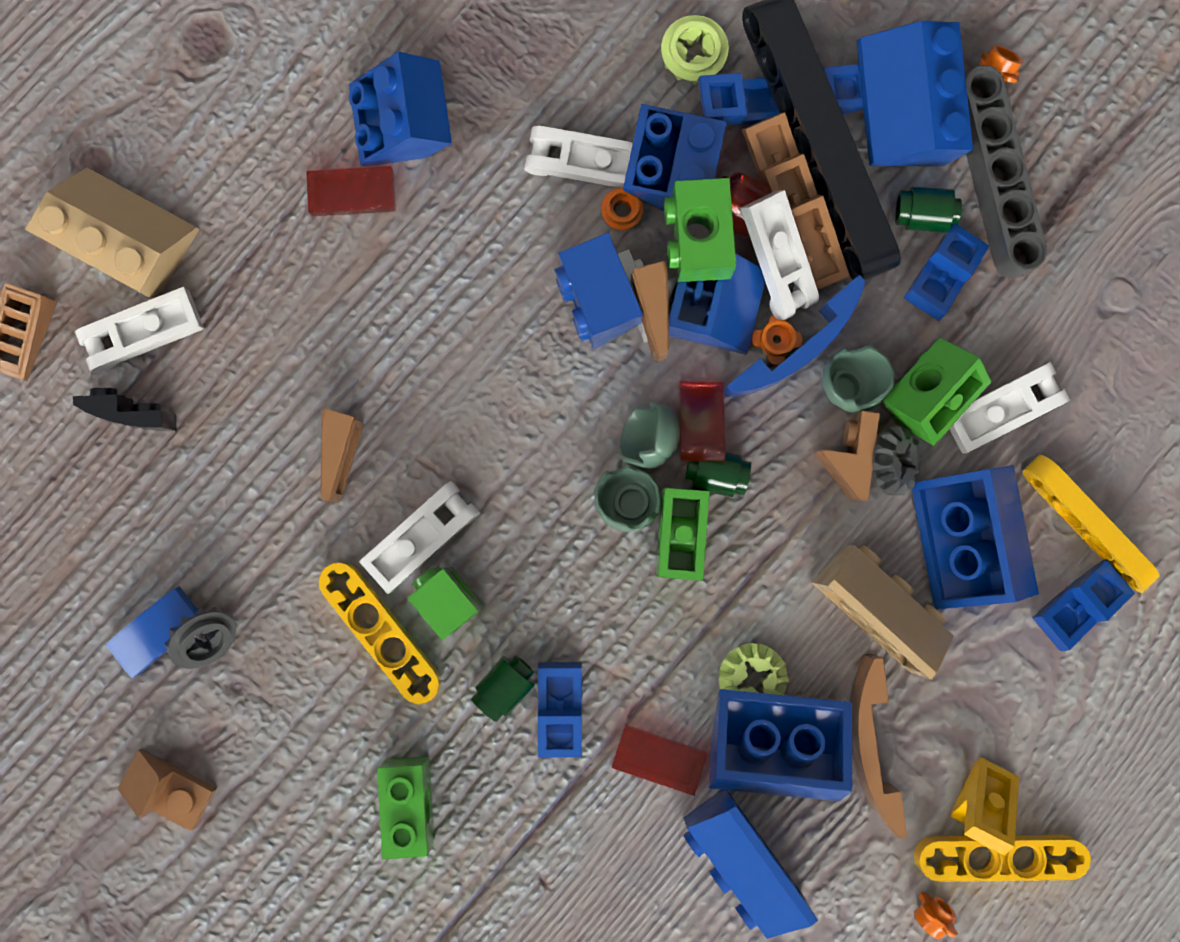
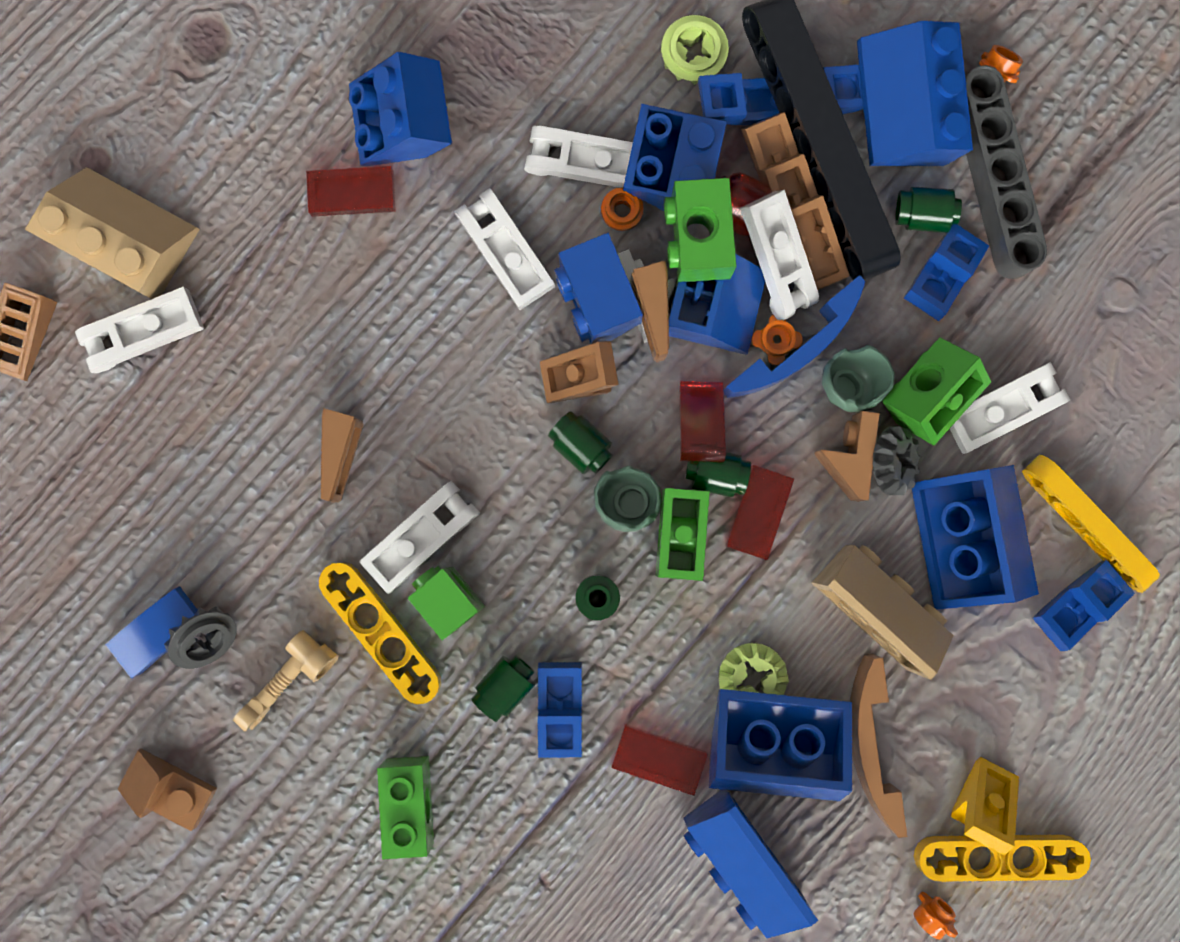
(112, 407): black slope -> none
(306, 657): none -> tan brick
(505, 250): none -> white plate
(579, 373): none -> medium nougat slope
(581, 443): none -> dark green brick
(593, 583): none -> dark green brick
(650, 436): sand green hair -> none
(759, 512): none -> clear red tile

